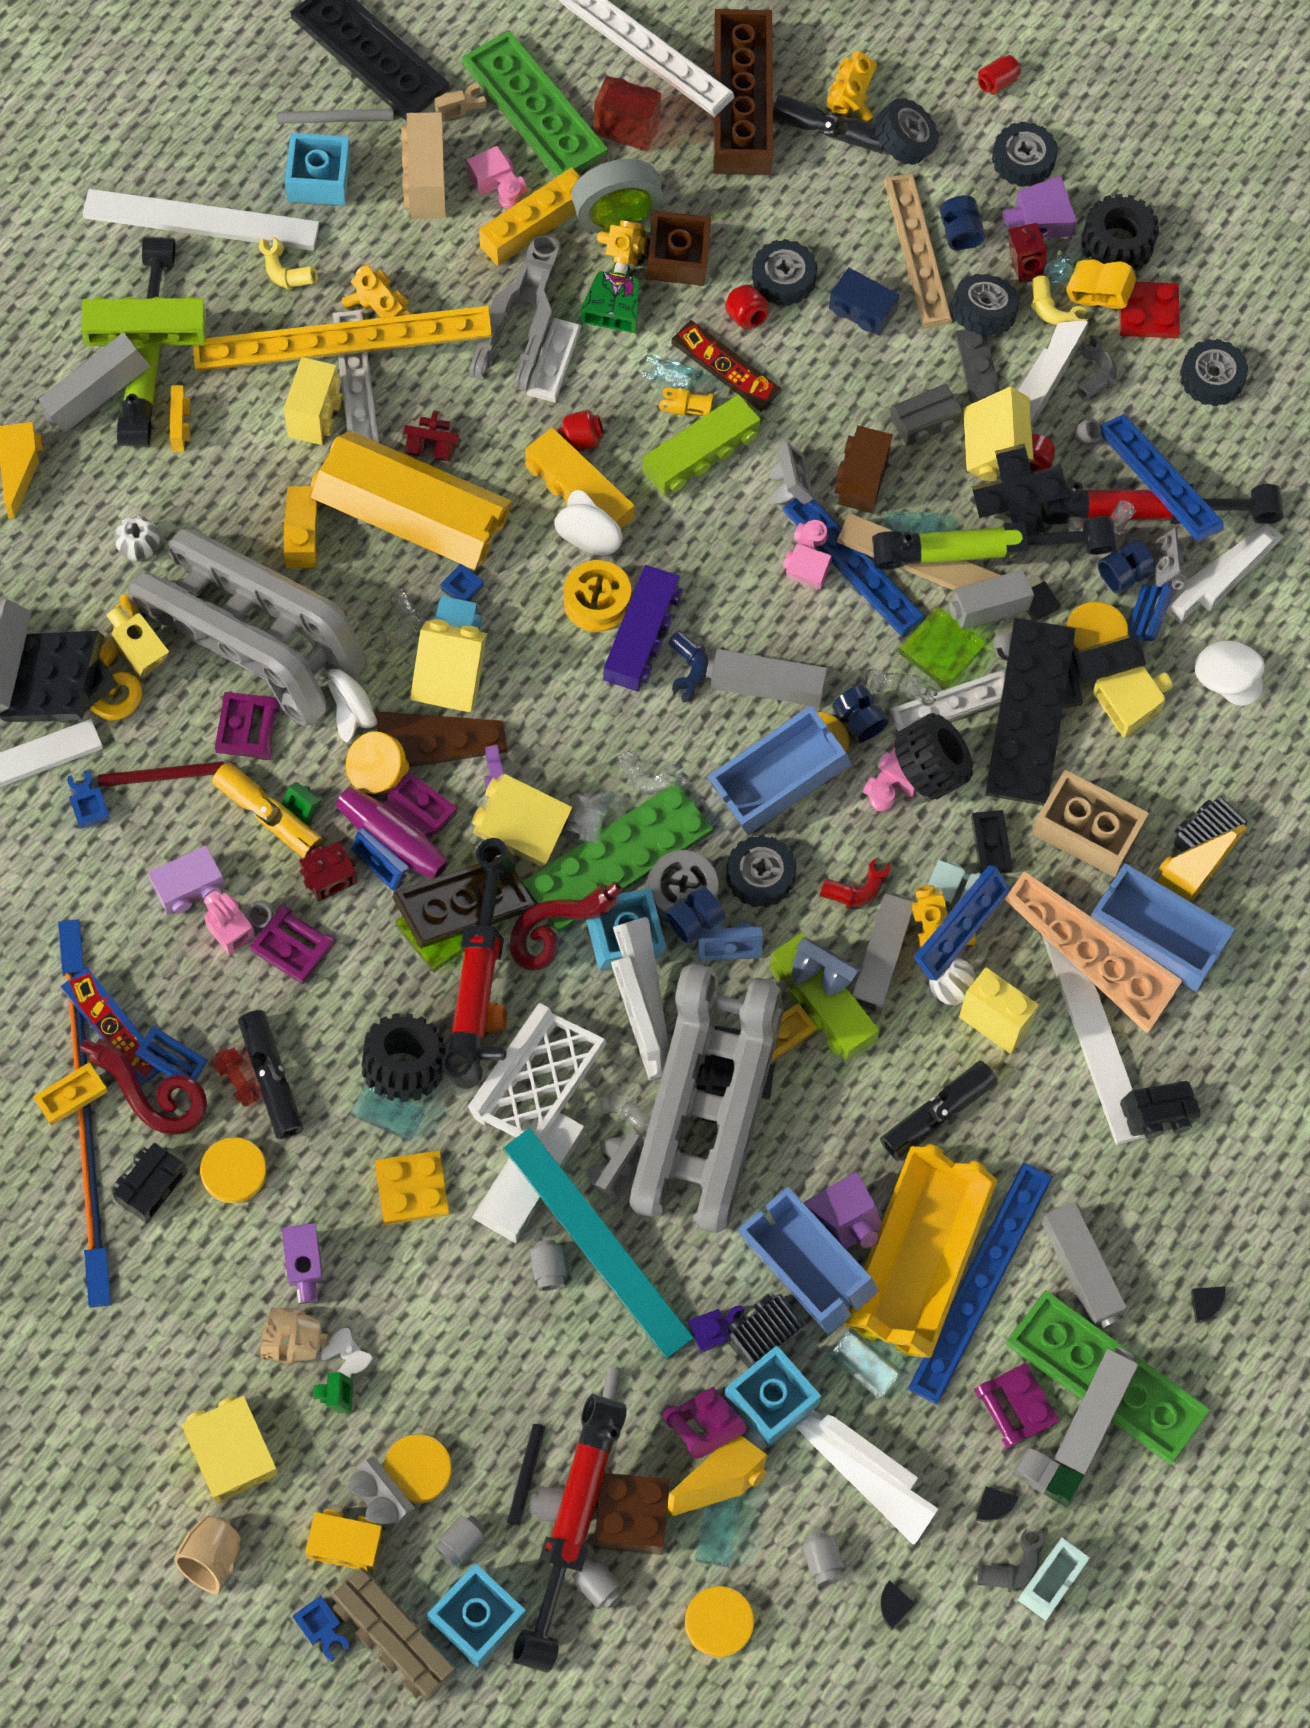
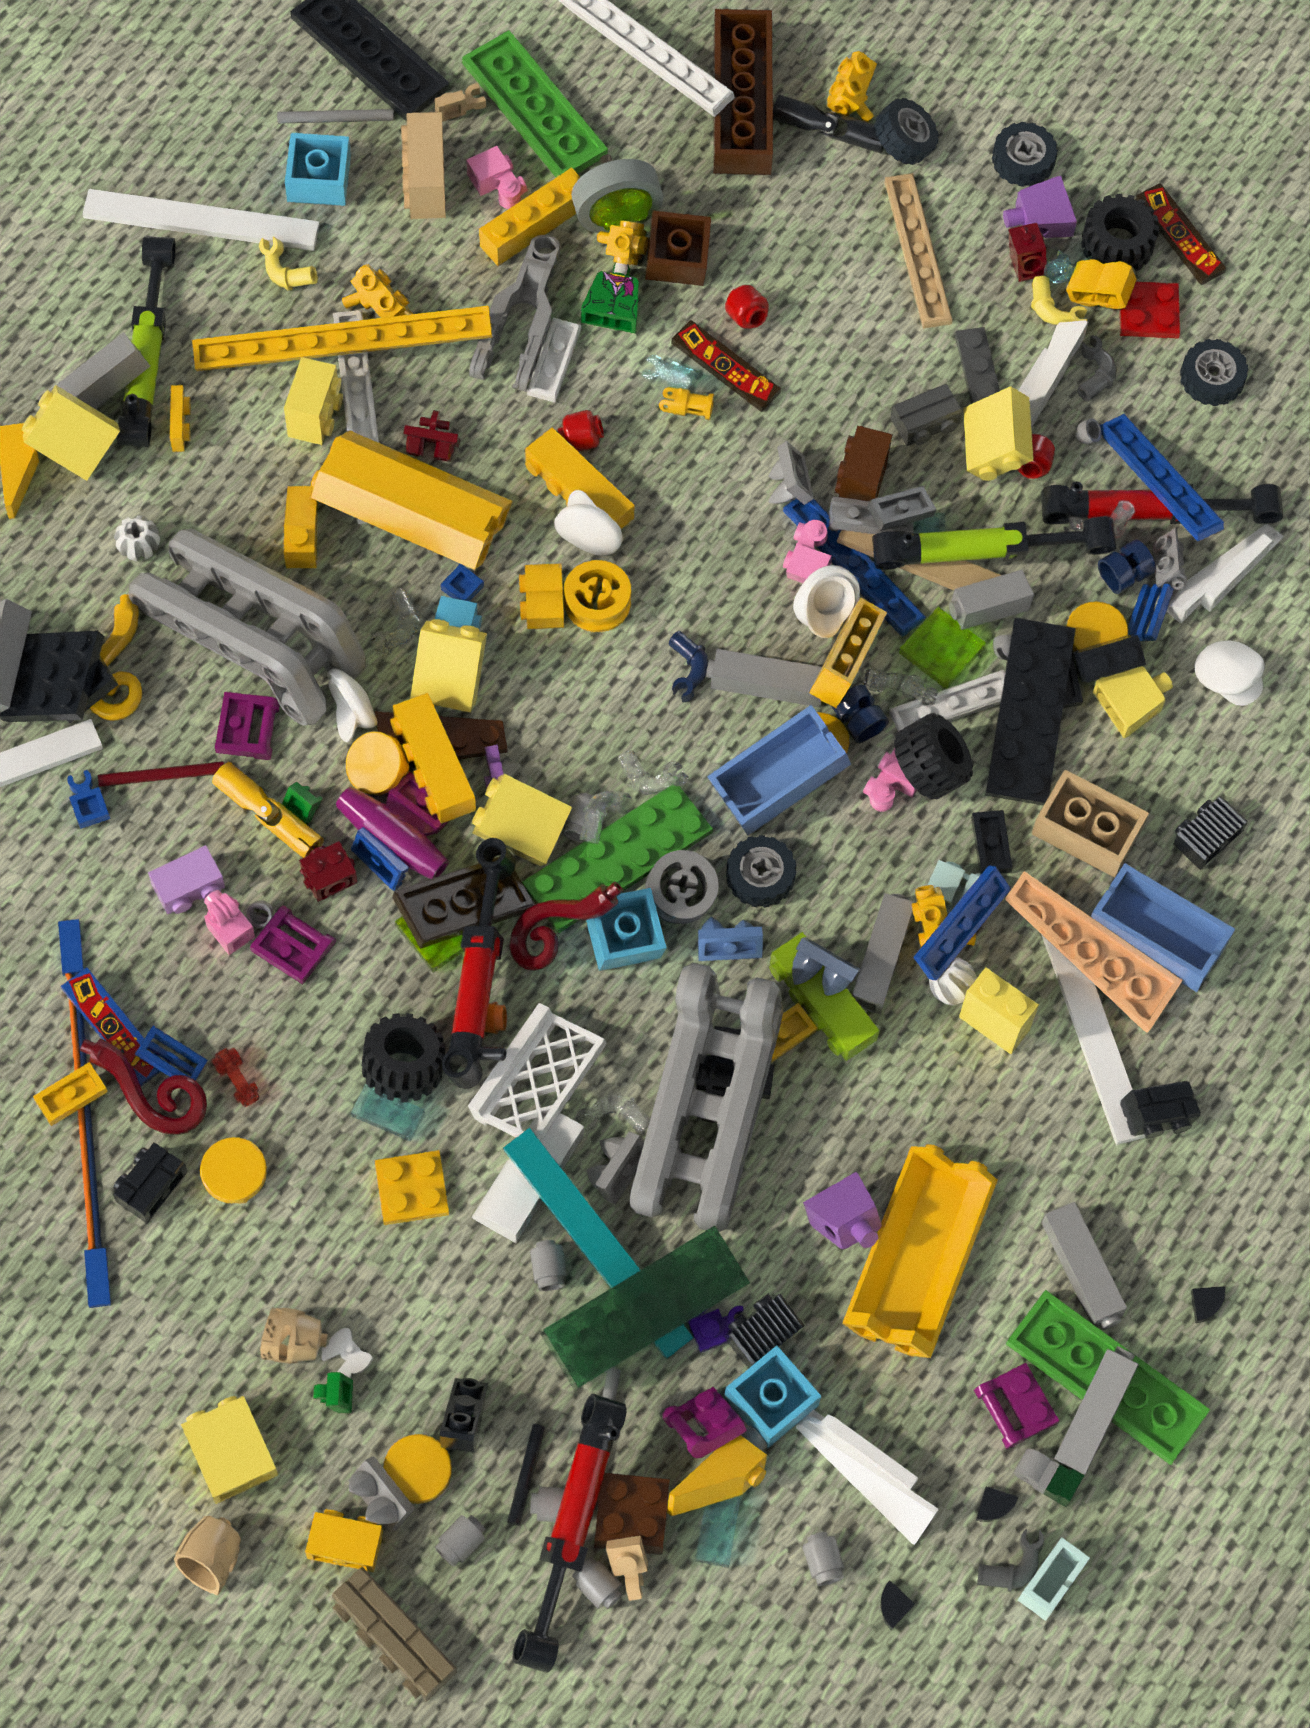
(70, 432): none -> light yellow brick
(142, 653): light yellow torso -> none
(144, 321): lime brick -> none
(271, 1078): black piece -> none
(300, 1246): medium lavender torso -> none
(319, 1624): blue plate -> none
(433, 757): none -> yellow brick
(463, 1415): none -> black slope
(476, 1615): medium azure brick -> none
(543, 596): none -> yellow brick
(627, 113): clear red piece -> none
(628, 1559): none -> tan plate
(641, 628): dark purple brick -> none
(641, 993): white wedge -> none
(644, 1308): none -> clear green brick
(693, 916): dark blue wheel -> none
(701, 445): lime brick -> none
(719, 1621): yellow tile -> none
(769, 274): black wheel -> none
(808, 1261): medium blue piece -> none
(826, 600): none -> white piece
(848, 652): none -> yellow brick
(855, 895): red piece -> none
(856, 517): none -> light grey hinge
(863, 301): dark blue brick -> none
(865, 1363): clear light blue plate -> none
(901, 508): none -> dark grey plate
(950, 1100): black piece -> none
(962, 222): dark blue wheel -> none
(981, 1282): blue tile -> none
(985, 304): black wheel -> none
(998, 74): red brick -> none
(1020, 489): black plate -> none
(1043, 602): black tile -> none
(1182, 235): none -> tile
(1194, 867): yellow slope -> none

